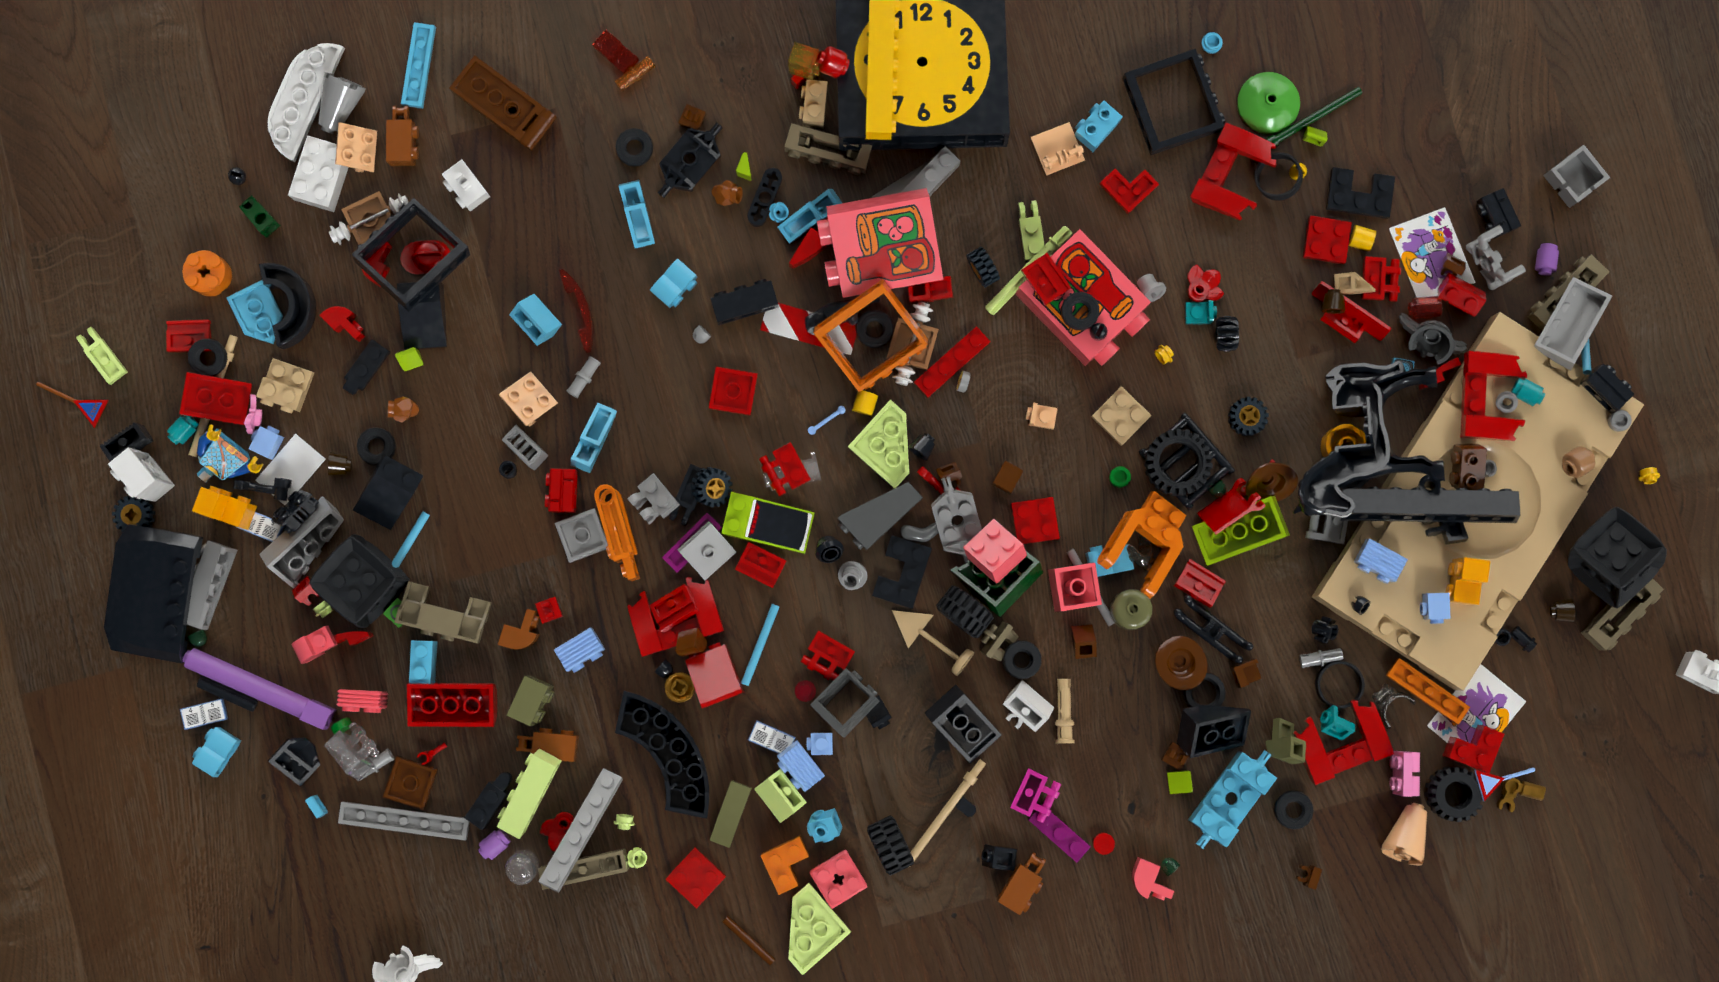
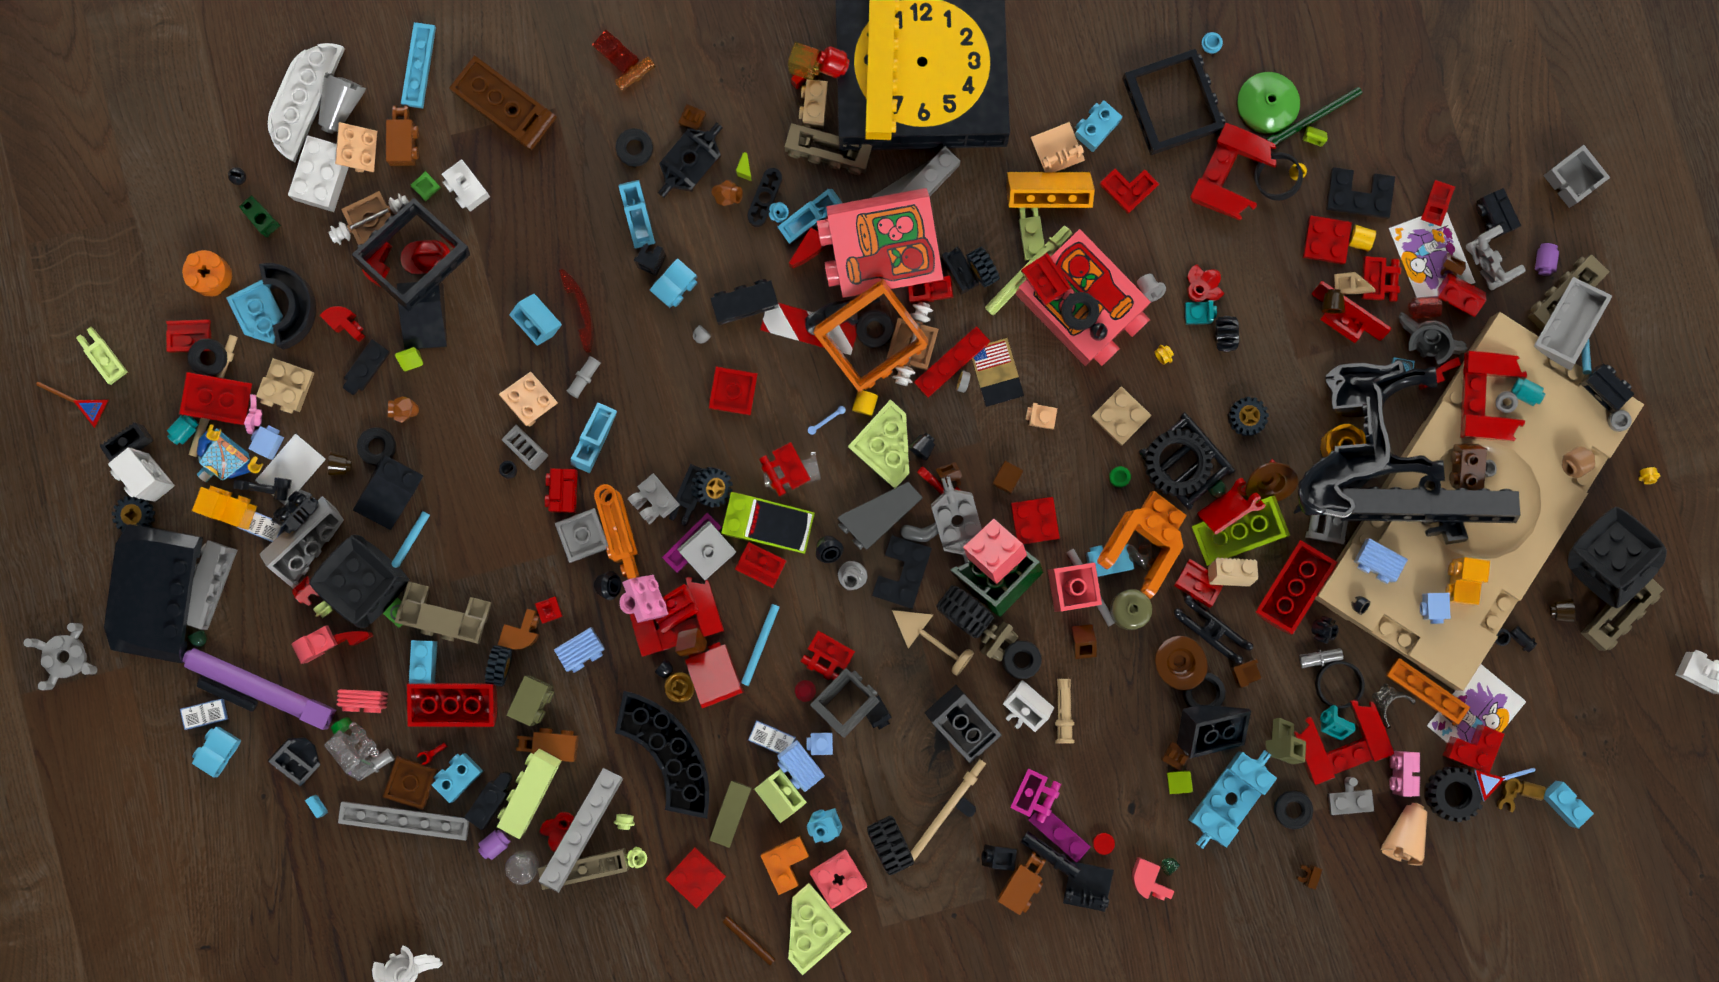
(50, 656): none -> light grey plate
(425, 186): none -> bright green tile
(457, 777): none -> medium azure brick
(498, 665): none -> black wheel
(608, 585): none -> black cone
(643, 599): none -> bright pink plate
(650, 261): none -> black hinge
(959, 270): none -> black hinge
(997, 373): none -> sticker
(1050, 190): none -> light orange brick
(1056, 859): none -> black pin
(1089, 888): none -> black hinge
(1233, 572): none -> tan brick
(1295, 588): none -> red brick
(1350, 800): none -> light grey plate
(1437, 203): none -> red slope
(1563, 801): none -> medium azure piece

